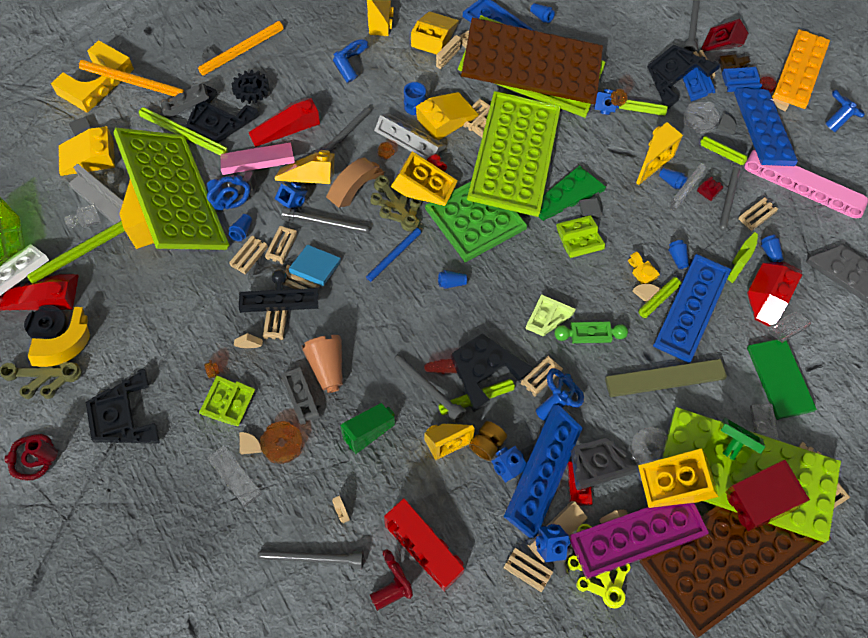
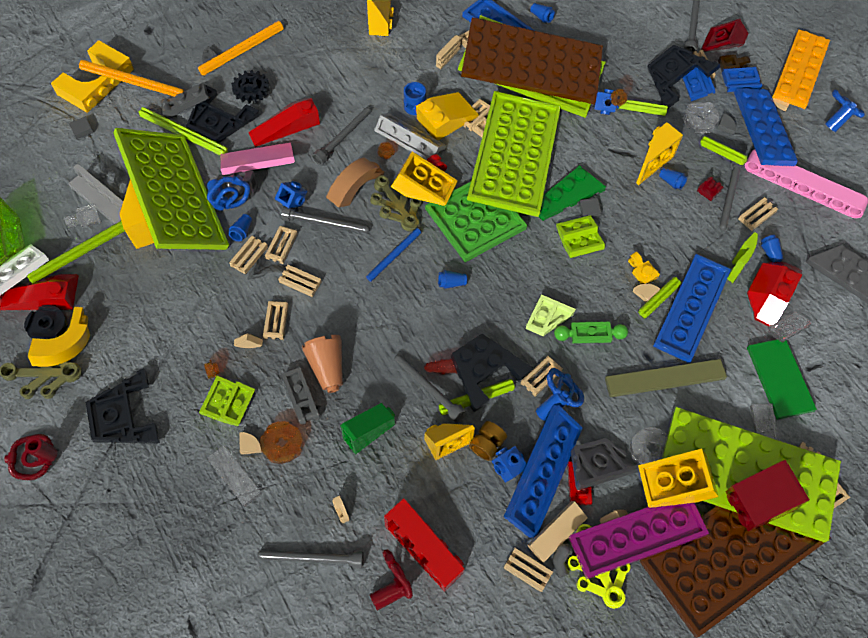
(89, 149): yellow slope -> none
(278, 299): black plate -> none
(310, 169): yellow slope -> none
(314, 265): dark azure tile -> none
(343, 64): blue piece -> none
(433, 32): yellow slope -> none
(552, 543): blue brick -> none
(679, 253): blue cone -> none
(687, 187): clear tile -> none
(740, 437): green tile -> none
(768, 83): clear red tile -> none

